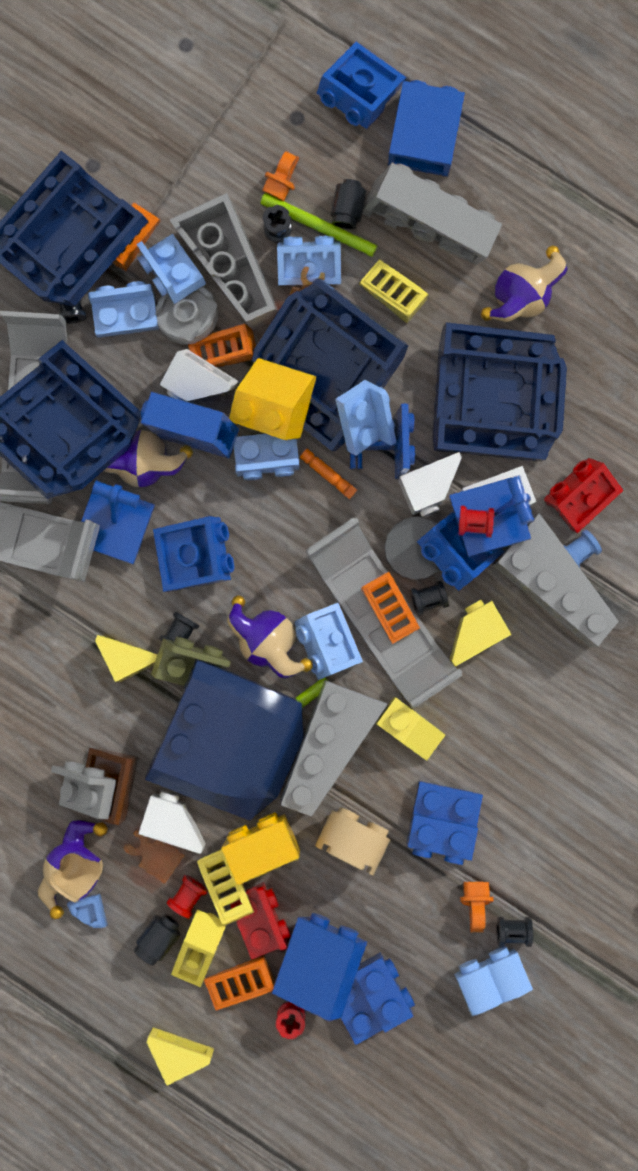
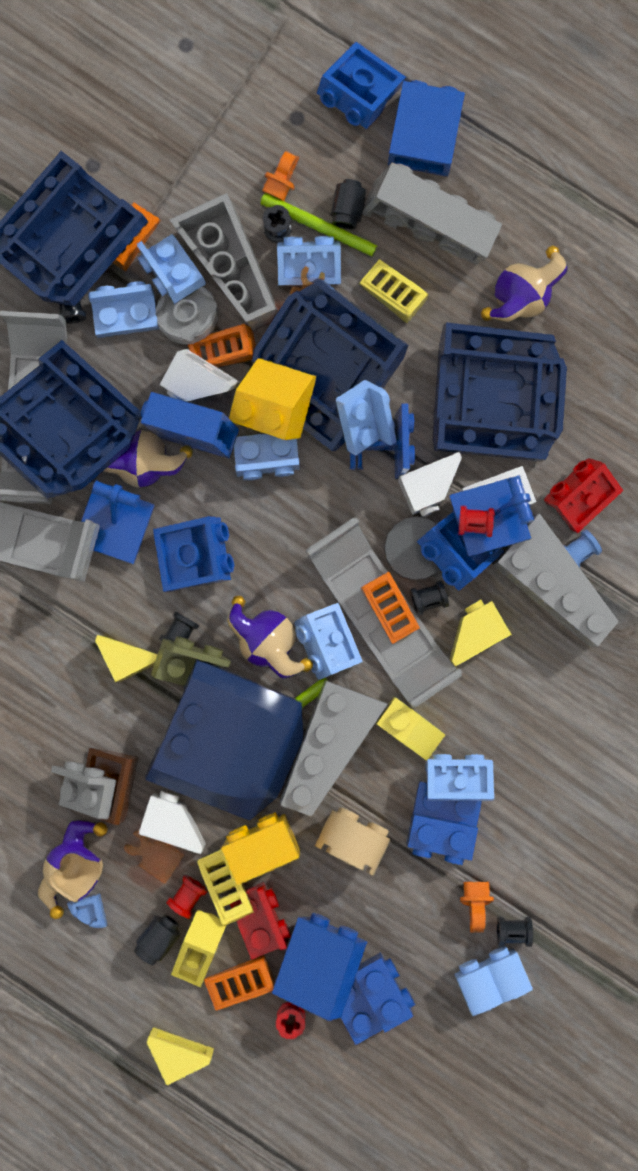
(328, 473): orange wheel -> none
(459, 779): none -> light blue bracket

